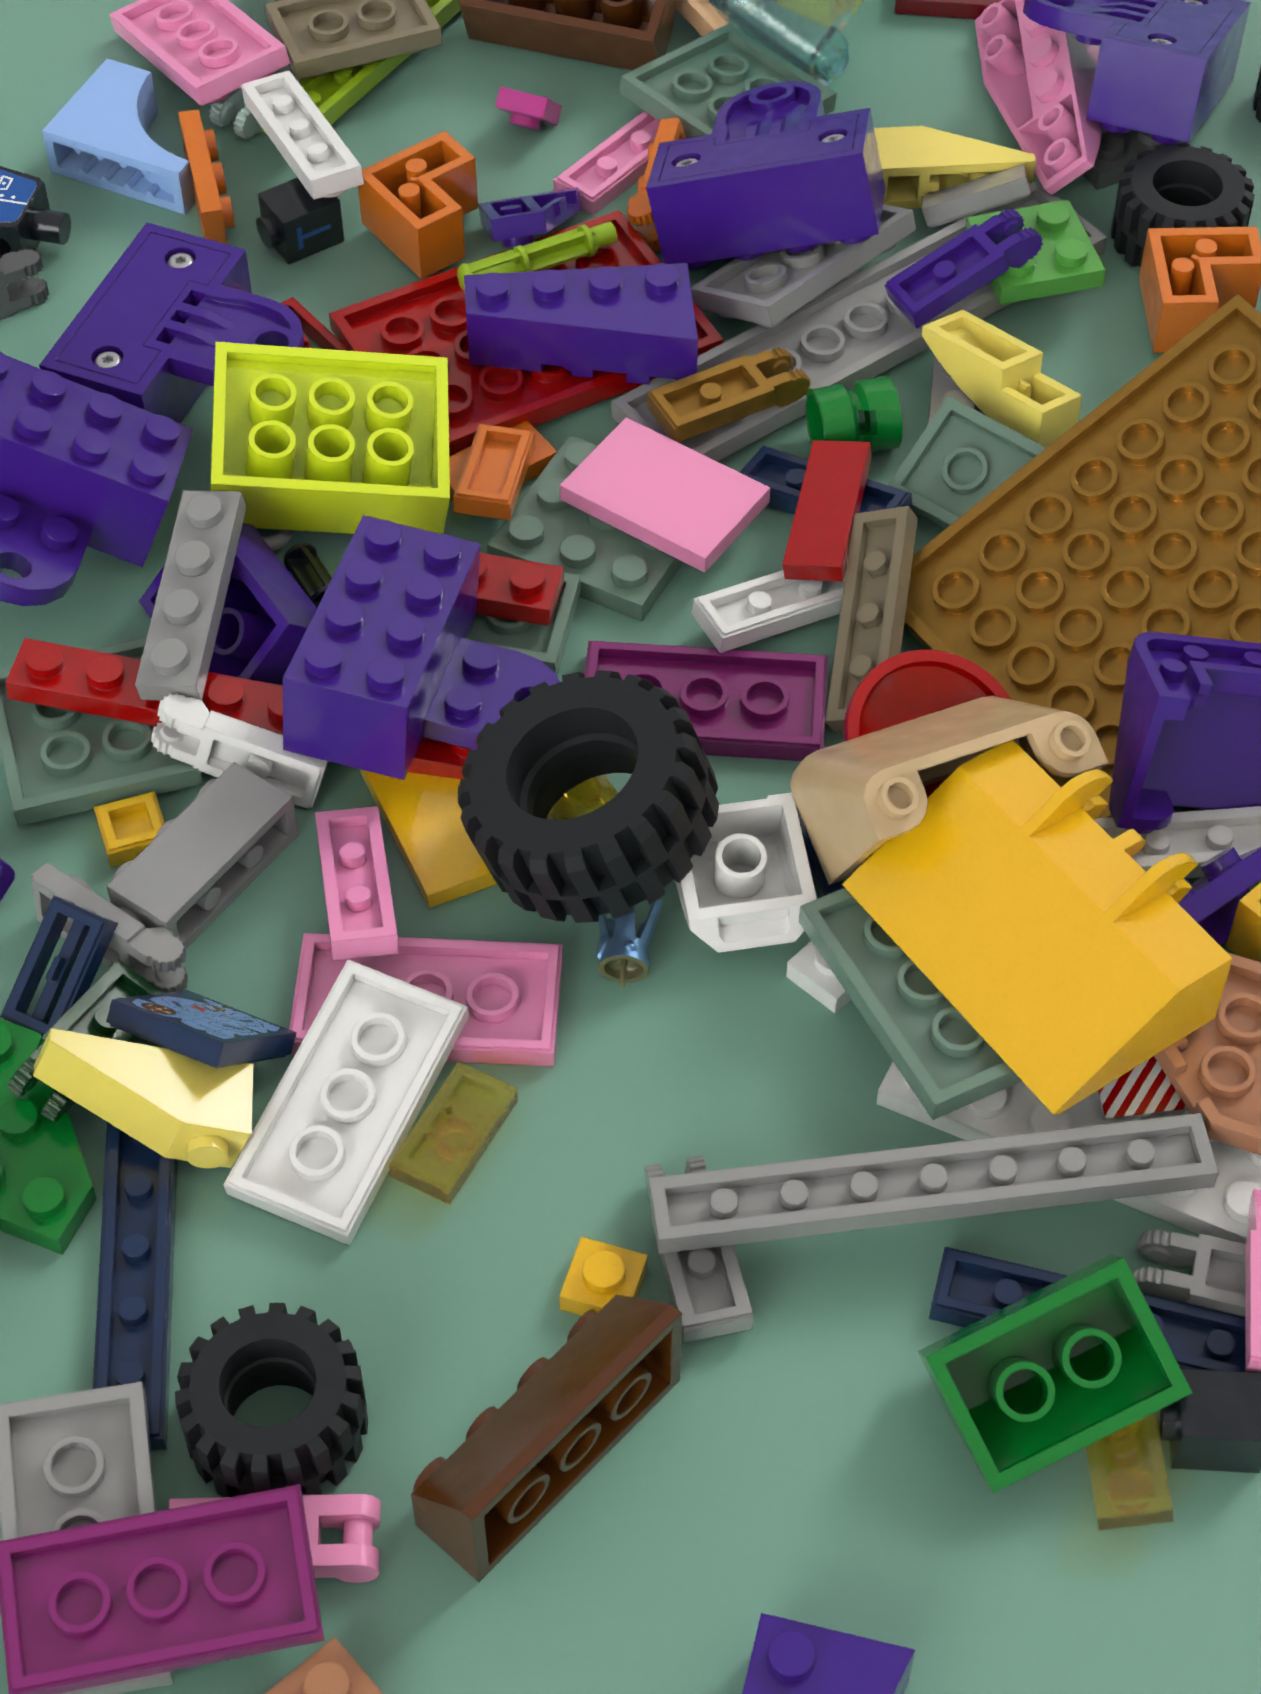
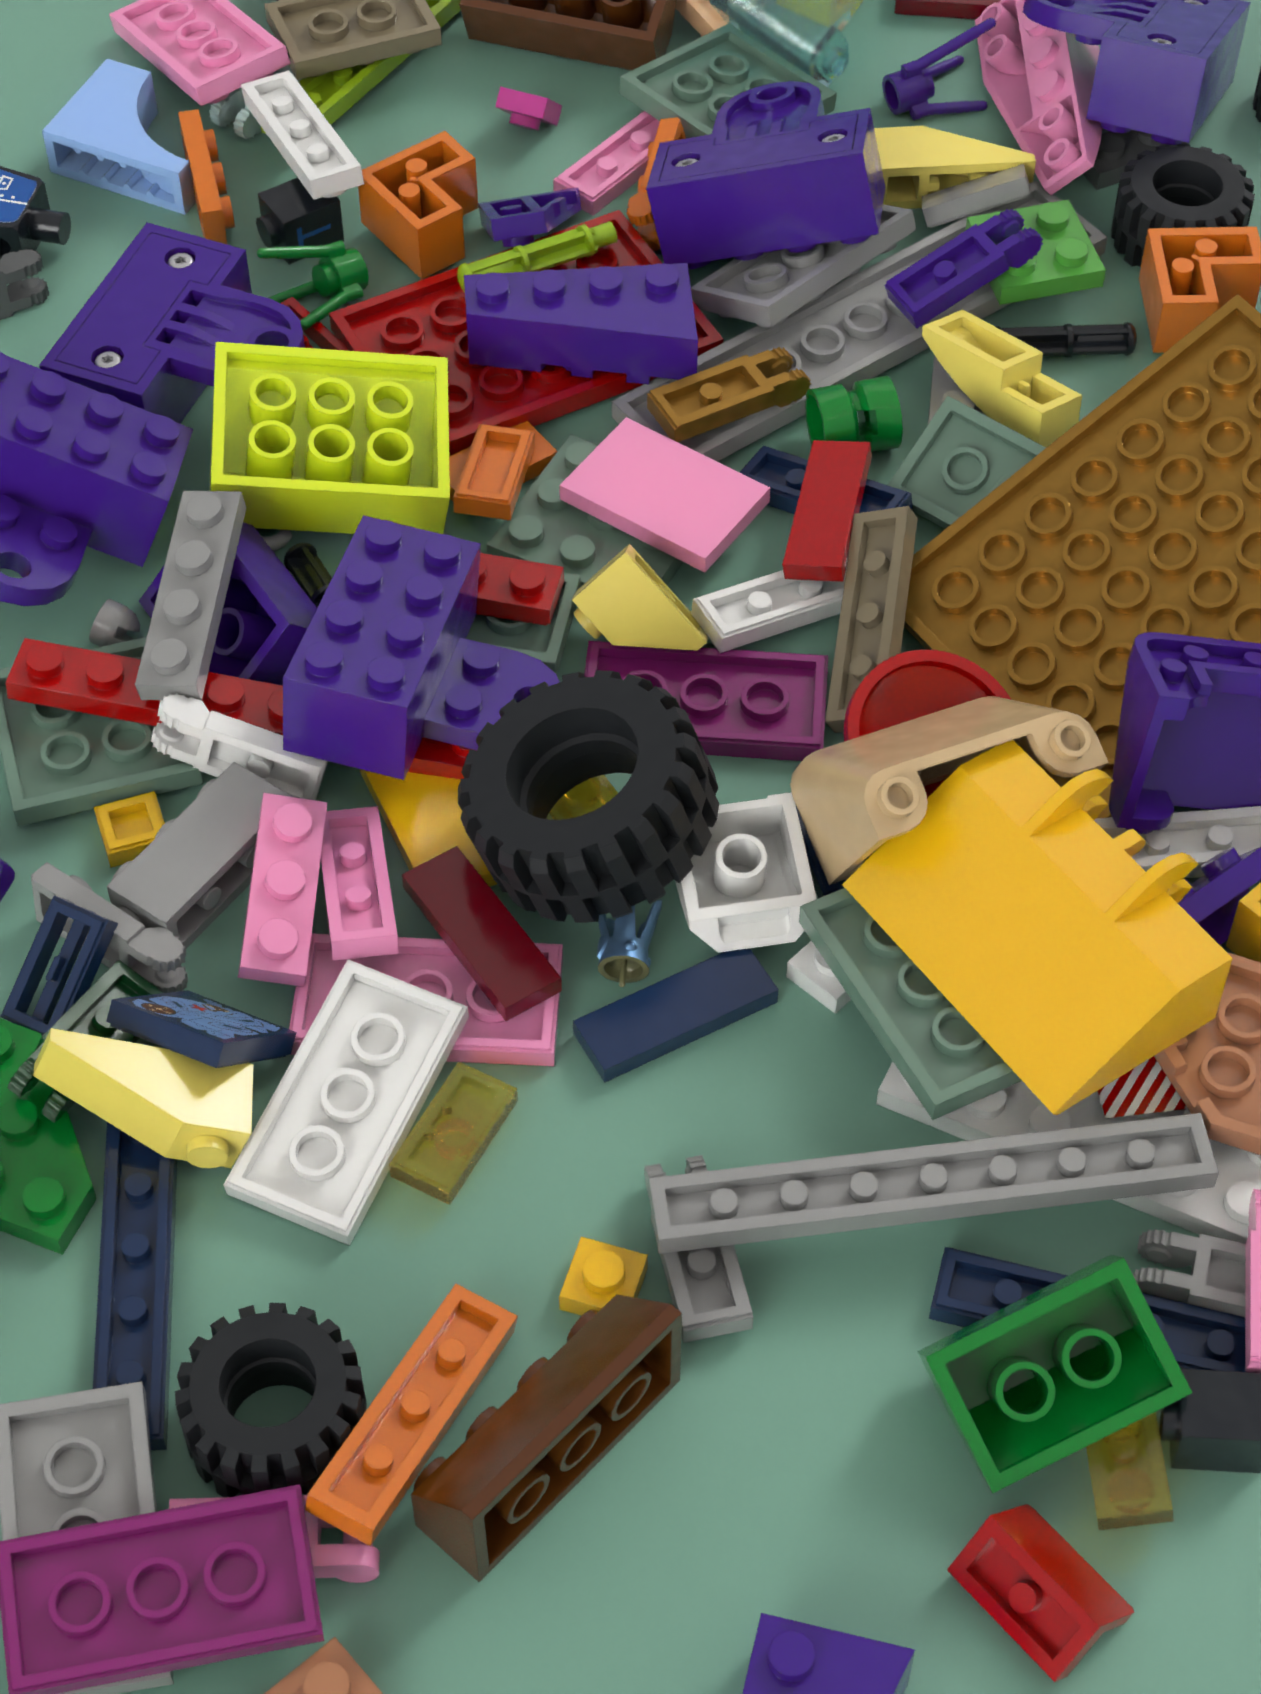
(113, 623): none -> light grey hinge
(283, 890): none -> bright pink plate
(338, 275): none -> green plant
(411, 1415): none -> orange plate
(482, 933): none -> dark red tile
(635, 607): none -> light yellow slope
(674, 1012): none -> dark blue tile
(914, 85): none -> dark purple plant
(1038, 1589): none -> red panel
(1078, 340): none -> black piece

